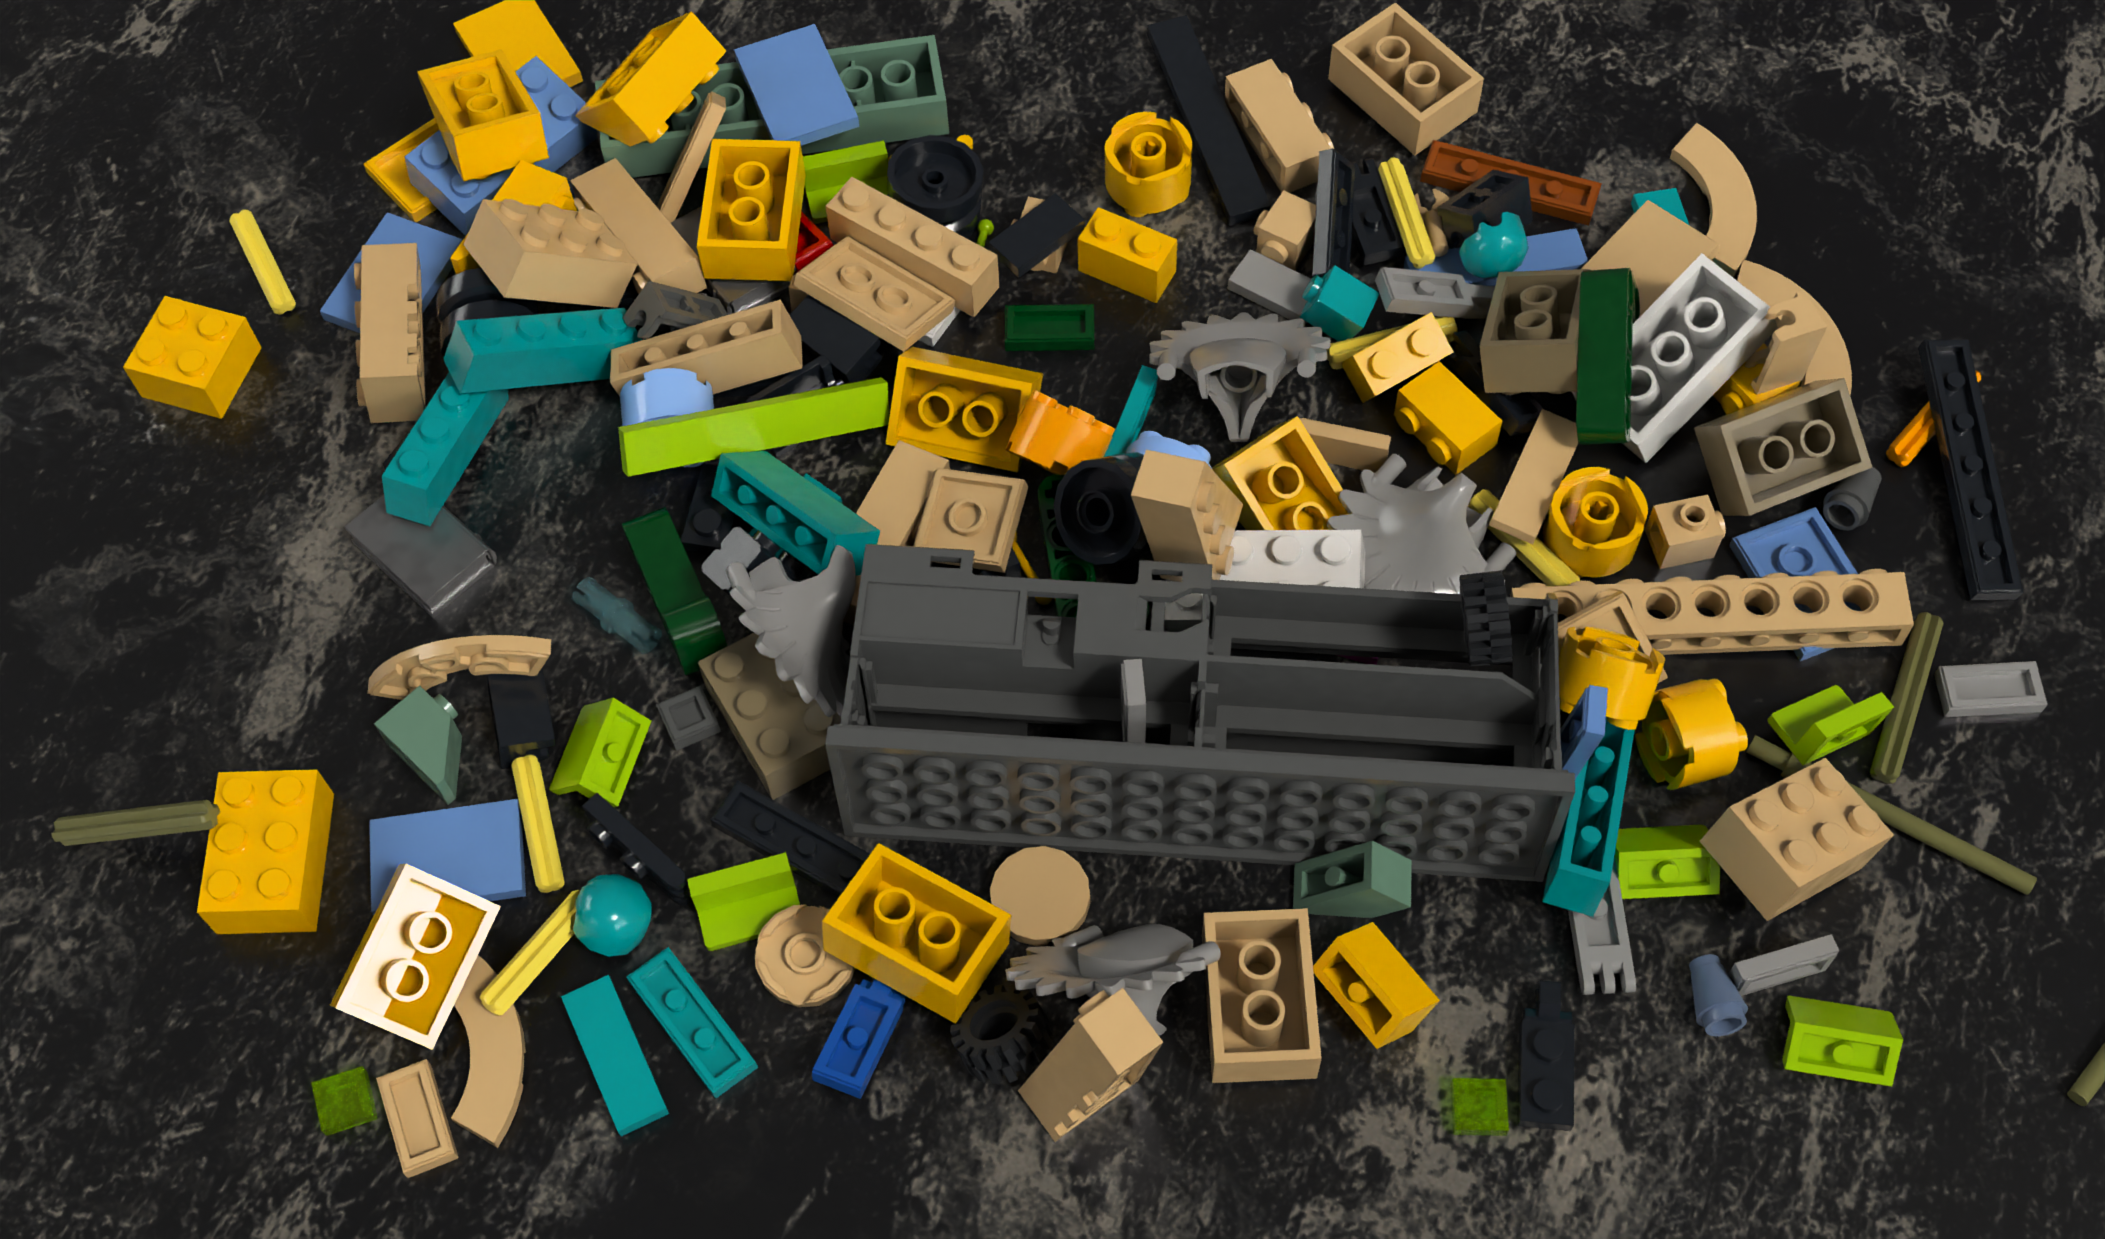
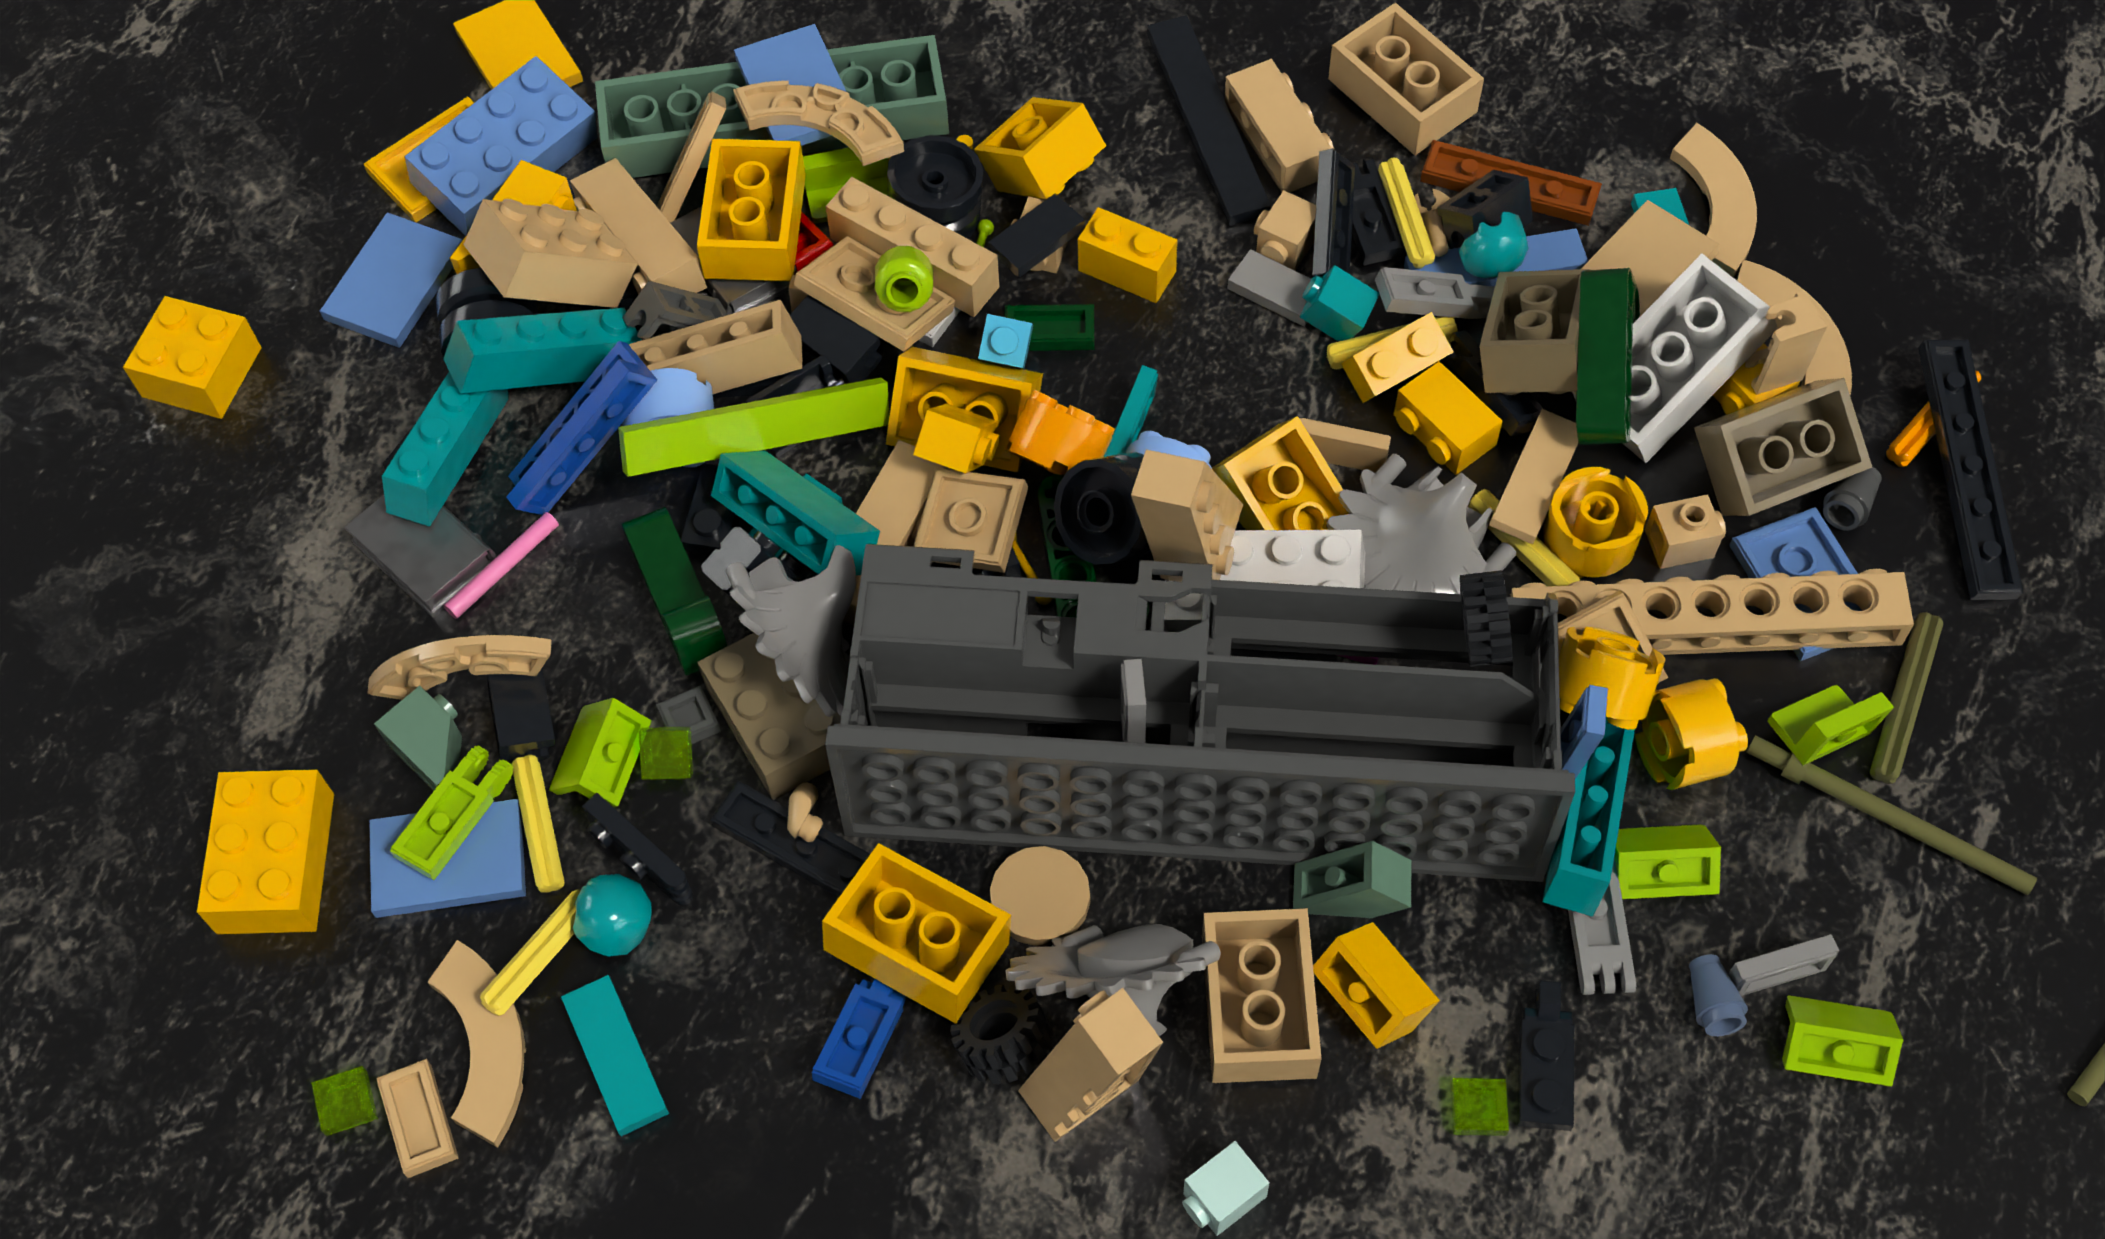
(136, 822): olive axle -> none
(262, 262): light yellow axle -> none
(390, 333): tan wedge -> none
(415, 955): slope -> none
(450, 813): none -> lime hinge
(484, 115): yellow slope -> none
(501, 565): none -> bright pink bar
(580, 430): none -> blue fence
(617, 615): clear light blue pin -> none
(654, 81): yellow slope -> none
(665, 753): none -> clear neon green tile
(692, 1022): teal tile -> none
(742, 899): lime panel -> none
(793, 958): tan tile -> none
(799, 820): none -> tan arm
(822, 109): none -> tan tile
(904, 279): none -> lime head
(957, 438): none -> yellow brick
(1005, 341): none -> medium azure brick
(1040, 148): none -> yellow brick
(1148, 163): yellow brick -> none
(1224, 1189): none -> light aqua brick
(1239, 361): light grey piece -> none
(1796, 838): tan brick -> none
(1990, 689): light grey tile -> none

